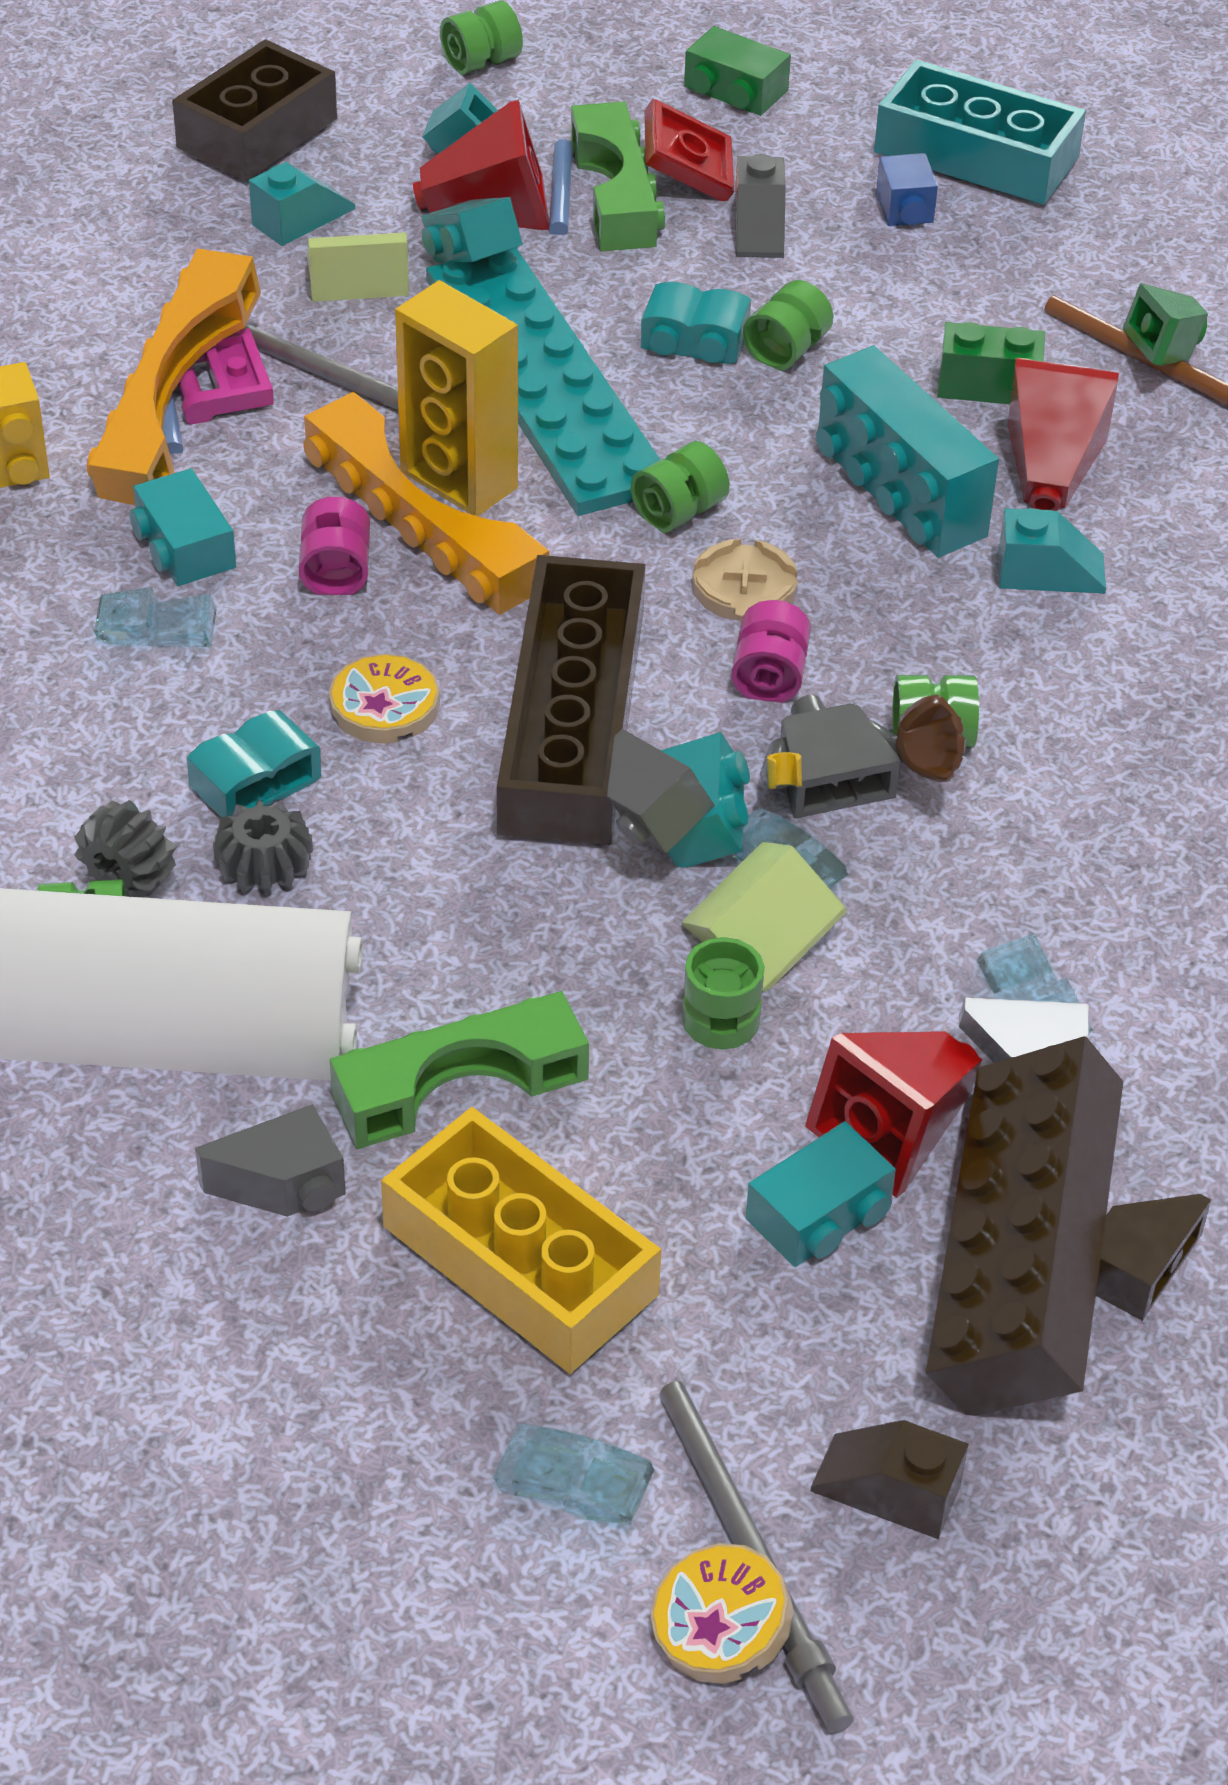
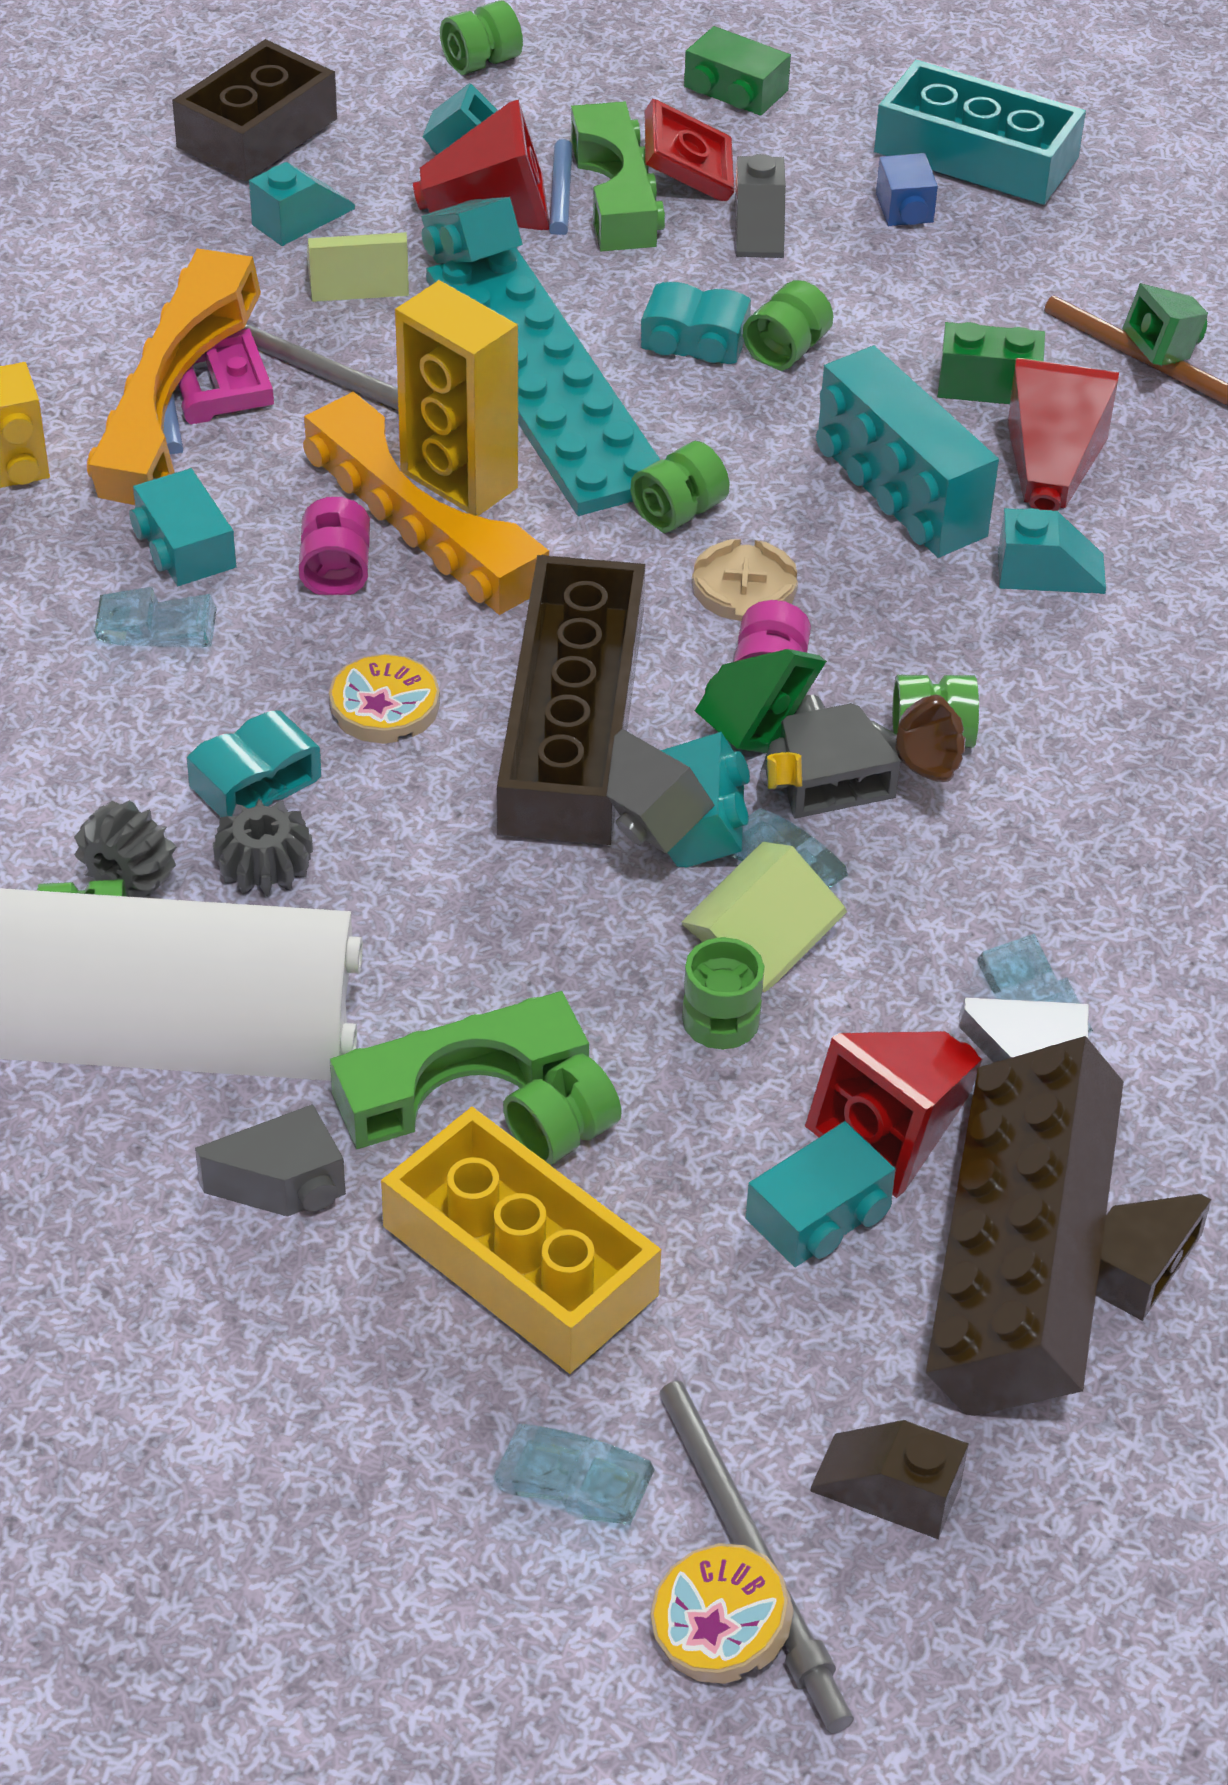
(566, 1107): none -> bright green wheel
(756, 694): none -> green slope

